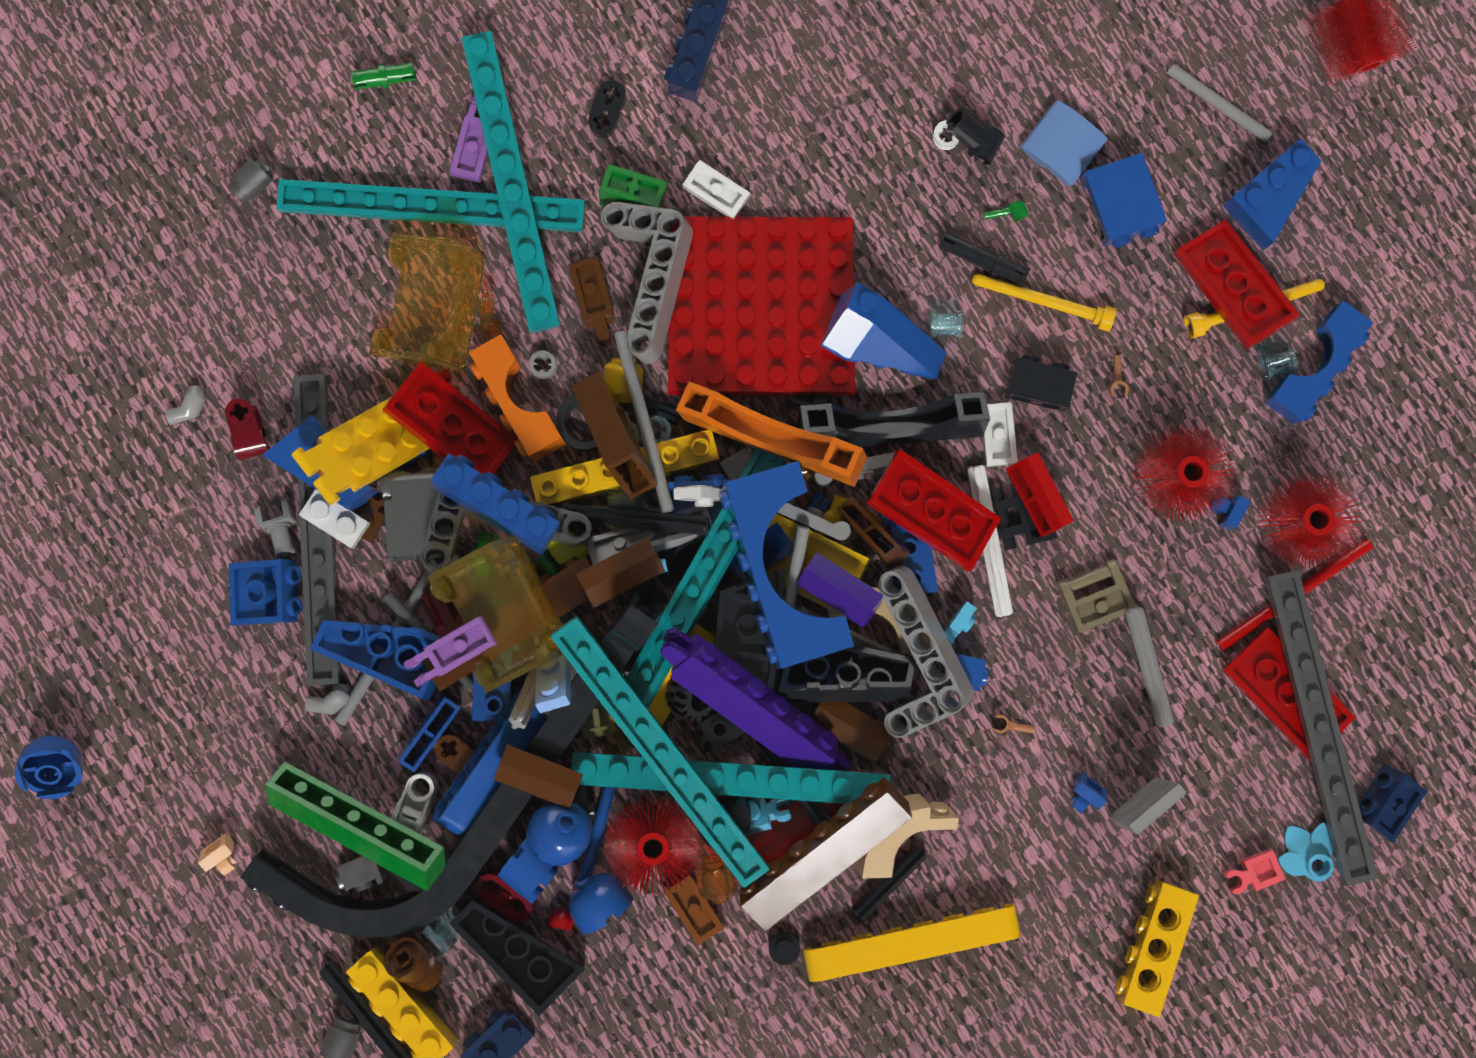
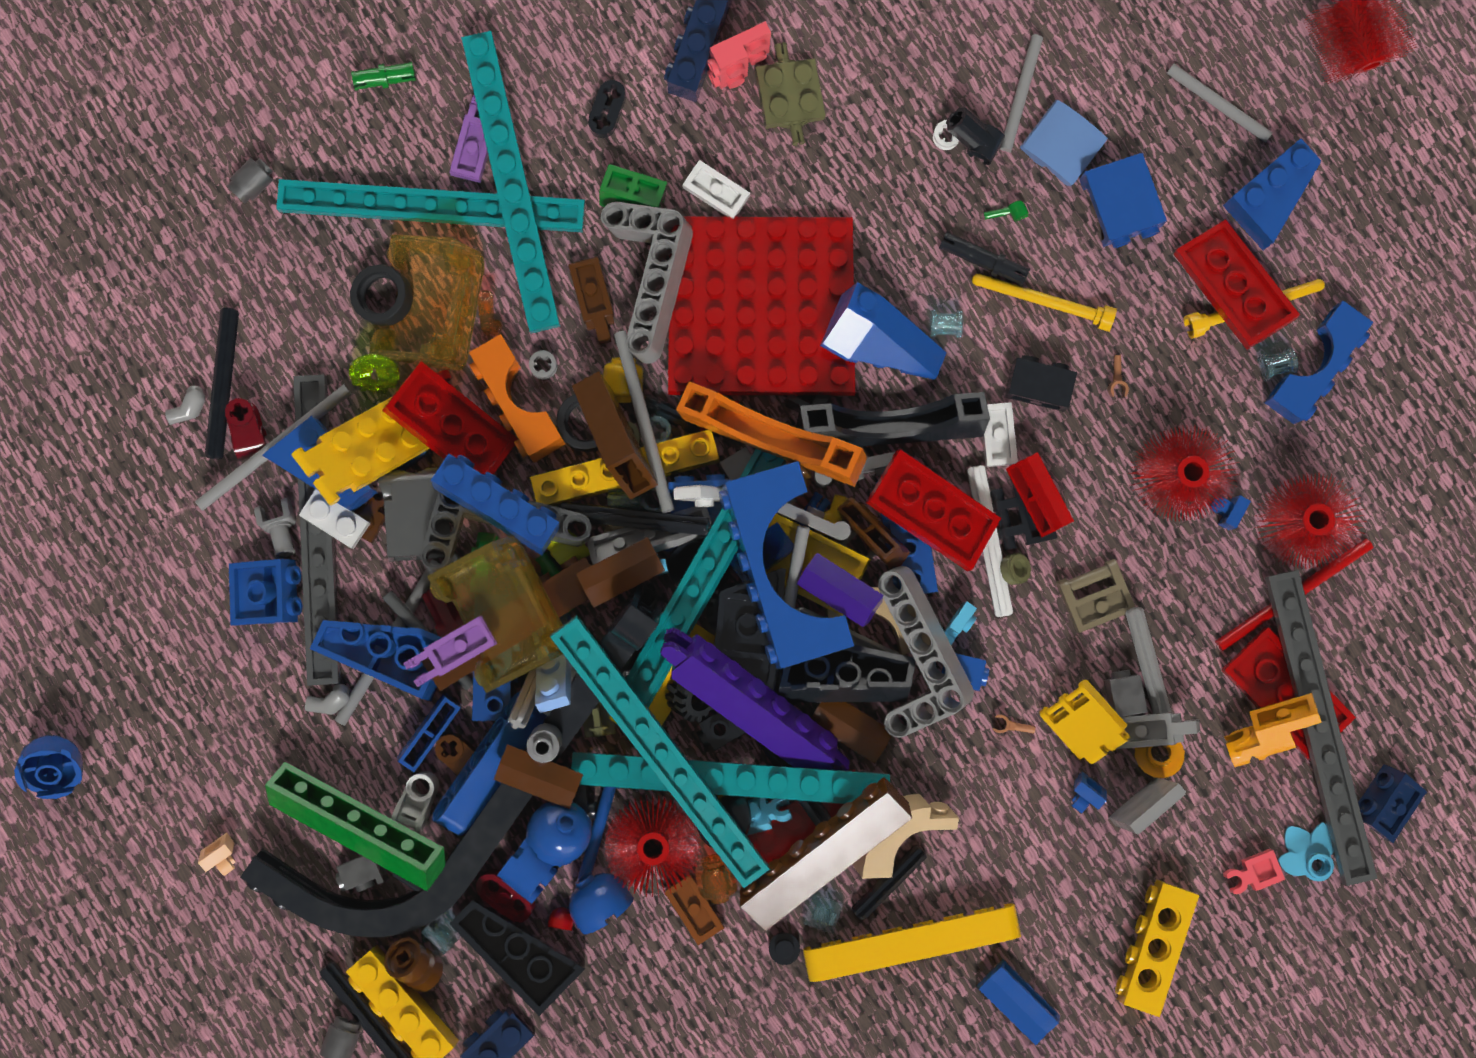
(221, 383): none -> black axle
(257, 459): none -> light grey piece
(365, 280): none -> black tyre
(386, 370): none -> clear neon green gear
(544, 733): none -> flat silver brick
(731, 57): none -> coral plate
(789, 93): none -> olive plate
(823, 913): none -> clear light blue tile
(1015, 568): none -> olive tile
(1019, 1002): none -> blue piece
(1021, 92): none -> light grey bar
(1087, 723): none -> yellow plate
(1125, 693): none -> flat silver brick
(1157, 729): none -> light grey hinge
(1160, 769): none -> light orange piece
(1272, 729): none -> light orange plate

